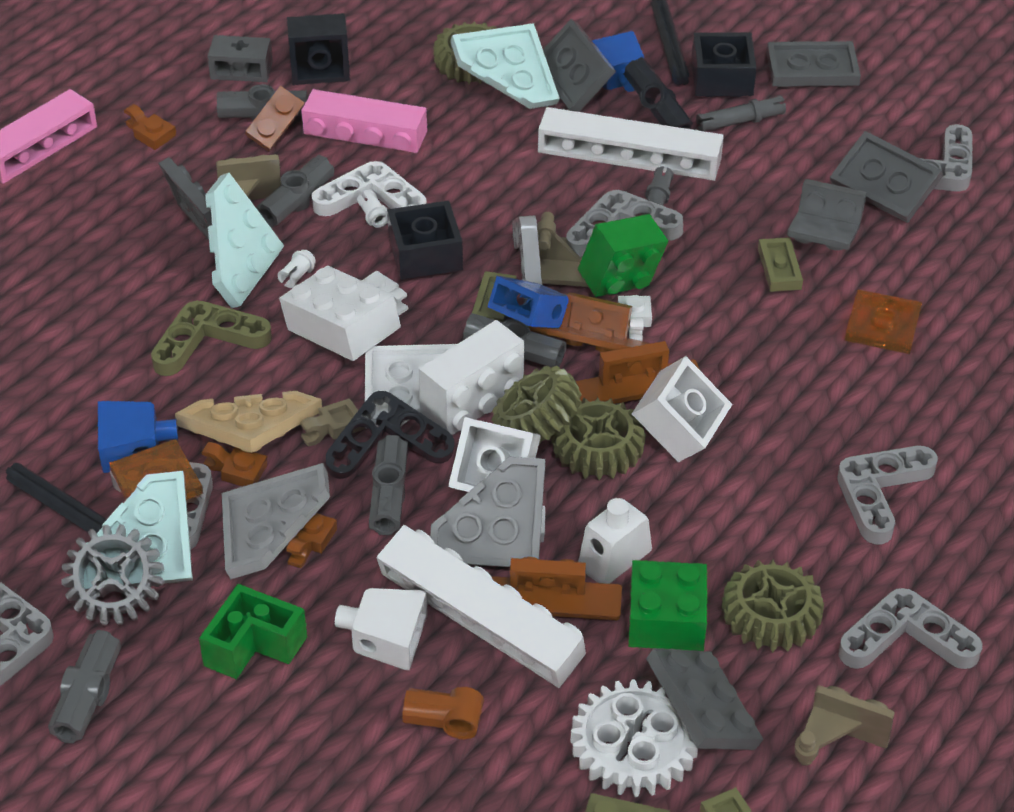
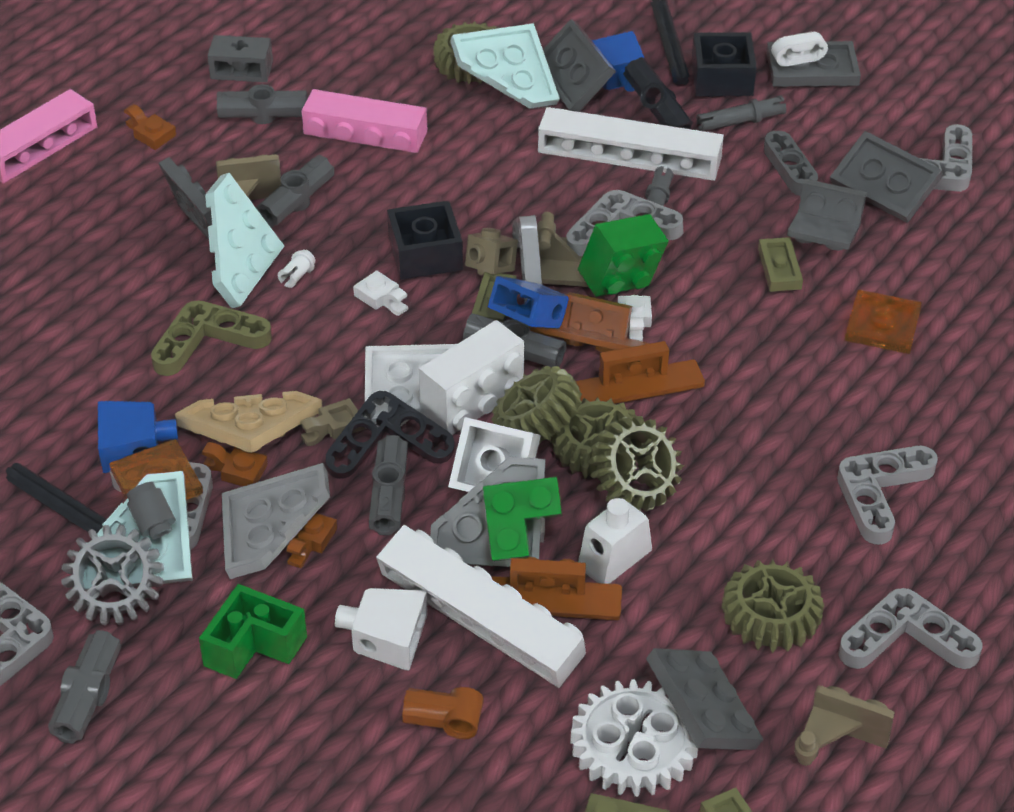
(150, 510): none -> dark grey brick
(274, 118): plate -> none
(318, 49): black brick -> none
(340, 312): white brick -> none
(371, 176): white beam -> none
(375, 212): white pin -> none
(491, 252): none -> dark tan brick
(510, 507): none -> green brick
(655, 462): none -> olive gear
(668, 605): green brick -> none
(682, 409): white brick -> none
(790, 152): none -> dark grey beam
(799, 49): none -> white beam

